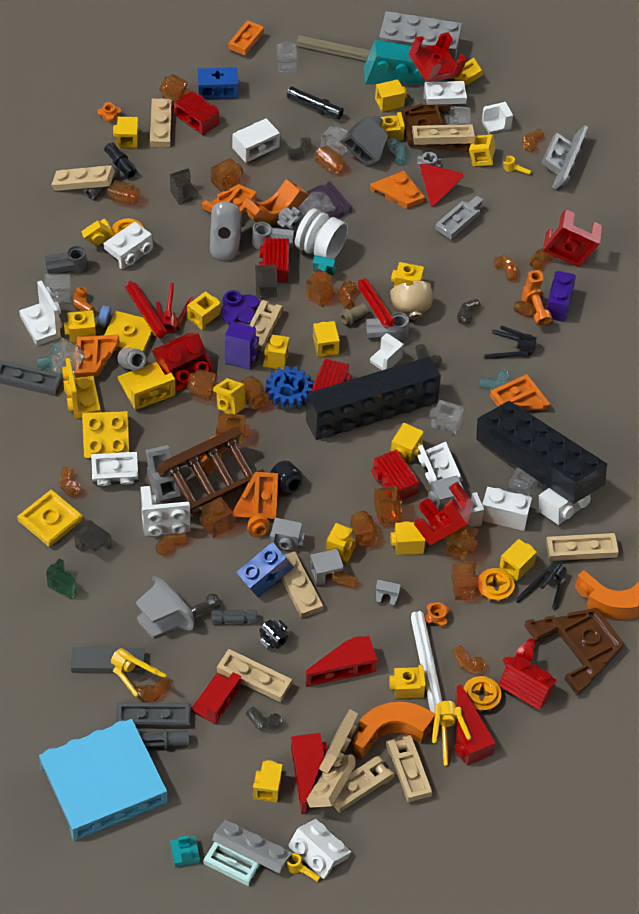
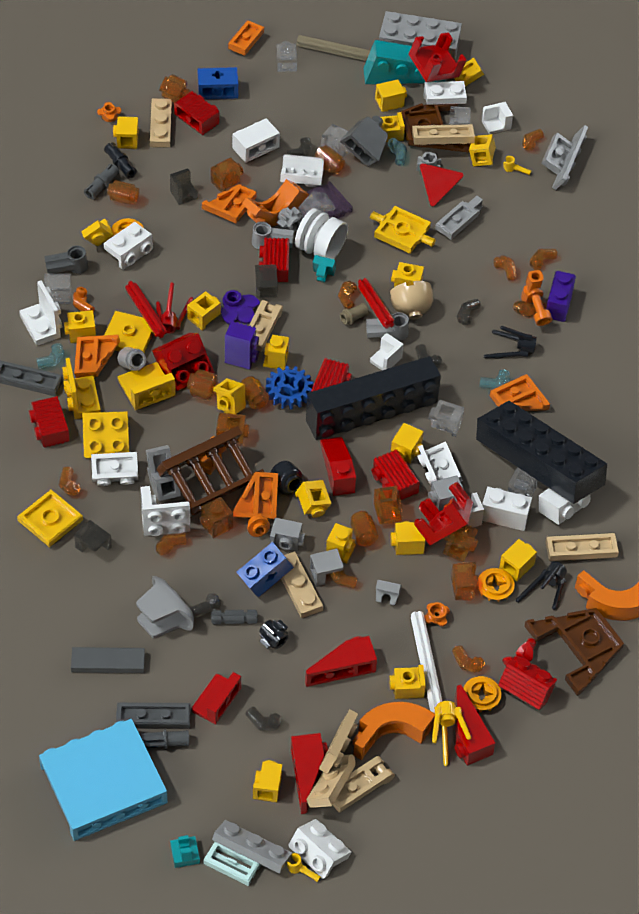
(49, 421): none -> red brick
(59, 580): clear green bracket -> none
(66, 350): clear brick -> none
(83, 178): tan plate -> none
(104, 316): medium blue tile -> none
(126, 662): yellow plant -> none
(151, 692): clear orange arm -> none
(225, 215): light grey piece -> none
(255, 675): tan plate -> none
(302, 170): none -> white bracket
(313, 498): none -> yellow brick
(319, 288): clear orange brick -> none
(323, 106): black pin -> none
(326, 339): yellow brick -> none
(338, 466): none -> red slope
(399, 189): orange wing -> none
(402, 229): none -> yellow plate
(409, 769): tan plate -> none
(571, 242): red panel -> none

